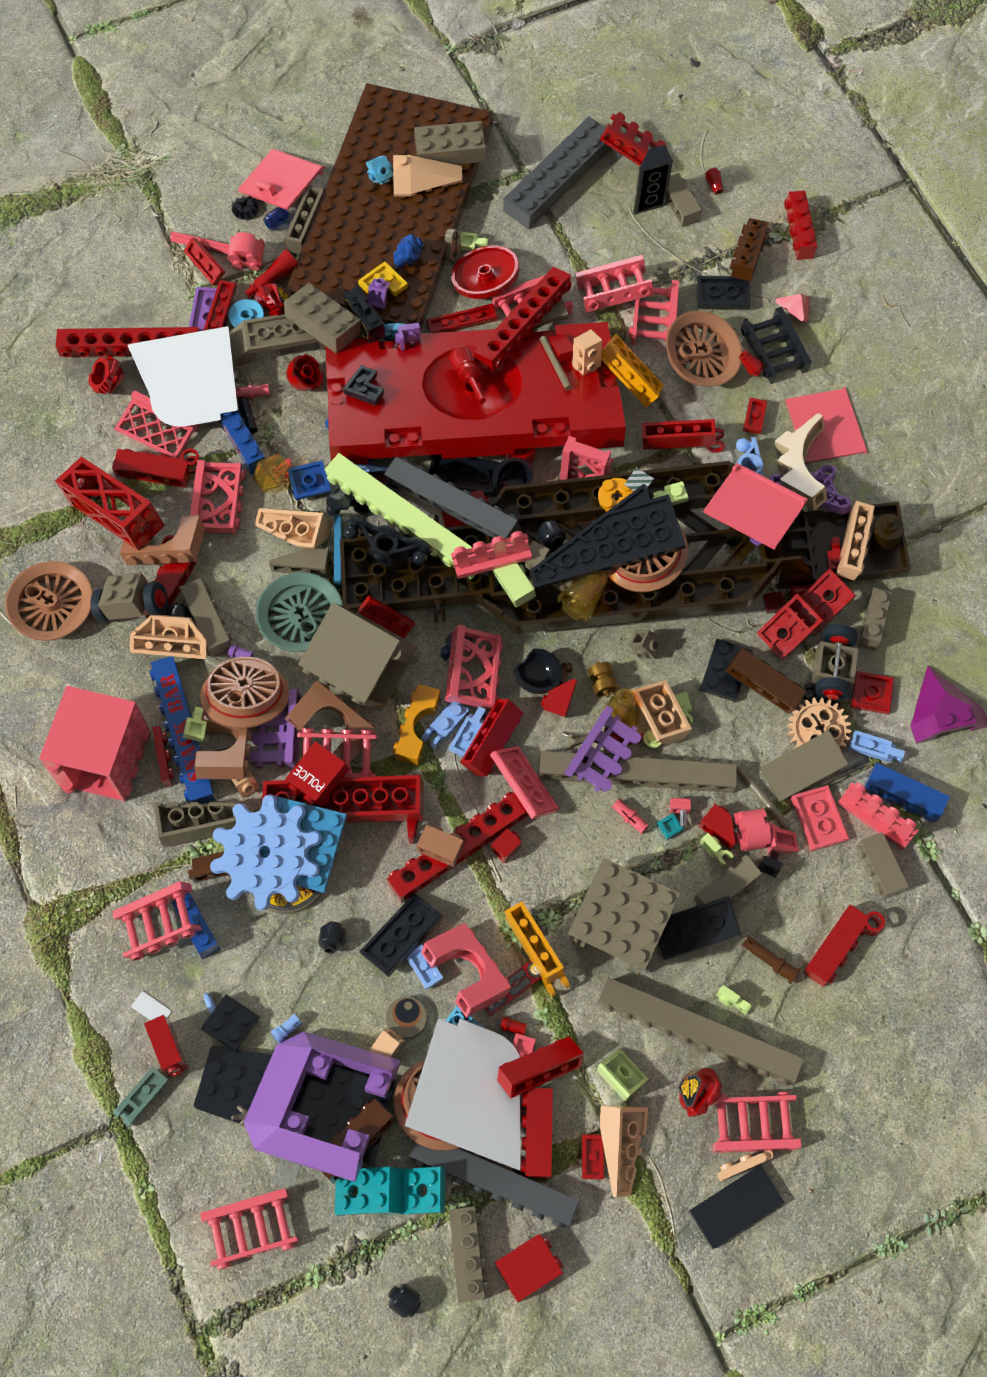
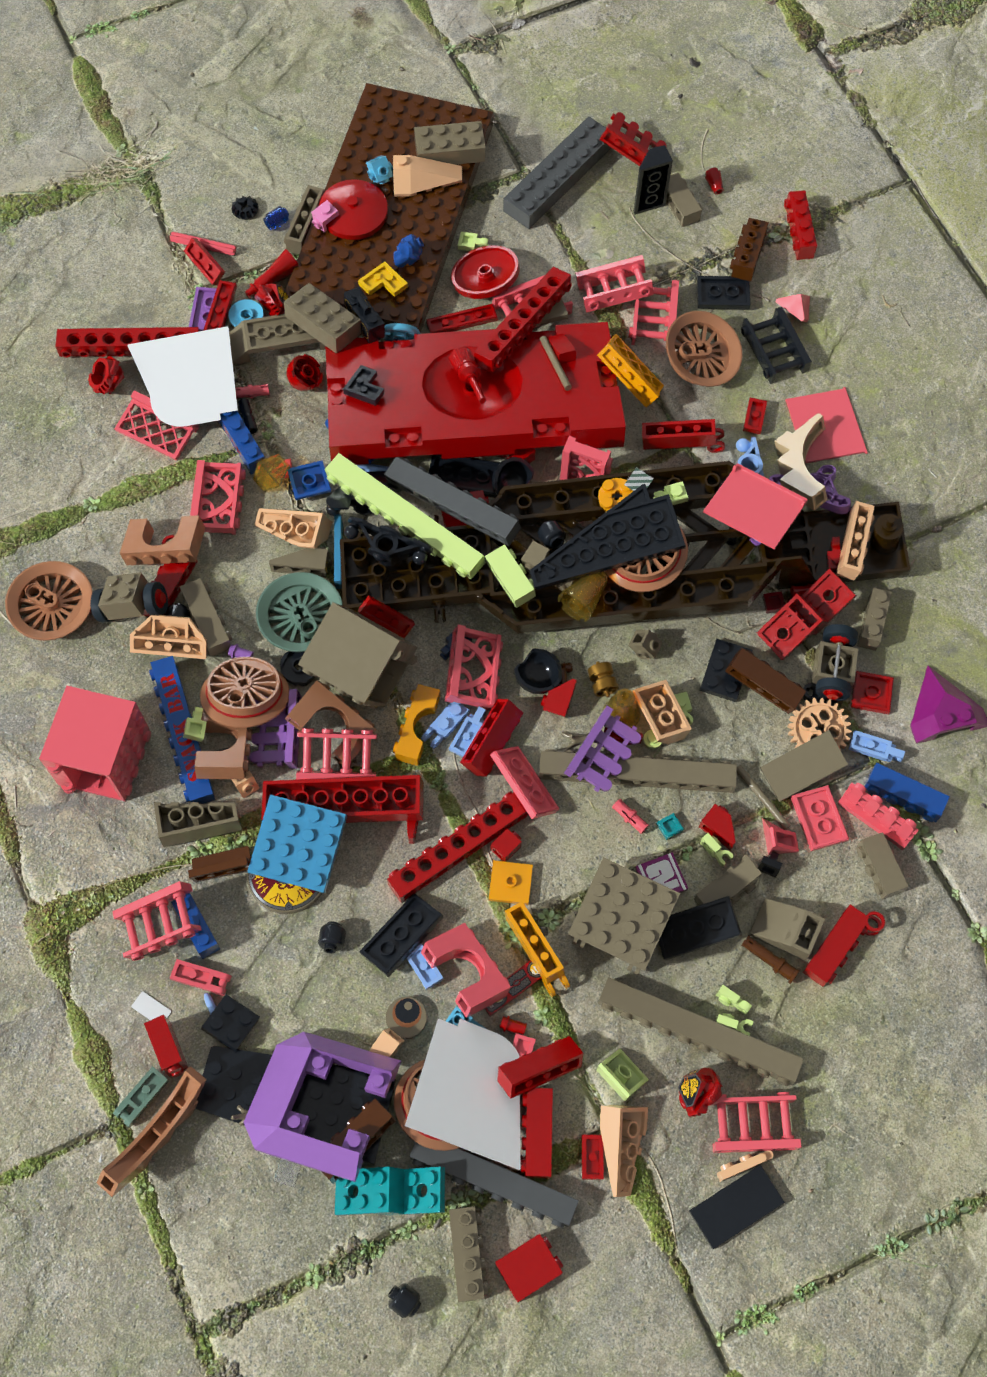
(140, 513): red piece -> none
(154, 468): red hinge -> none
(155, 1135): none -> nougat arch
(163, 756): red plate -> none
(199, 977): none -> coral plate
(234, 1211): coral fence -> none
(246, 251): coral brick -> none
(280, 179): coral container -> none
(282, 1032): light blue pin -> none
(287, 855): light blue plate -> none
(294, 676): none -> black plate
(317, 774): red brick -> none
(323, 215): none -> bright pink bracket
(360, 209): none -> red dish
(378, 293): medium lavender bracket -> none
(407, 333): medium lavender bracket -> none
(440, 845): nougat brick -> none
(453, 241): dark tan beam -> none
(492, 555): coral fence -> none
(510, 882): none -> light orange plate
(587, 352): light nougat brick -> none
(664, 871): none -> white tile
(680, 806): coral piece -> none
(729, 1021): none -> yellowish green plate
(751, 363): red cone -> none
(752, 829): coral brick -> none
(787, 927): none -> dark tan slope

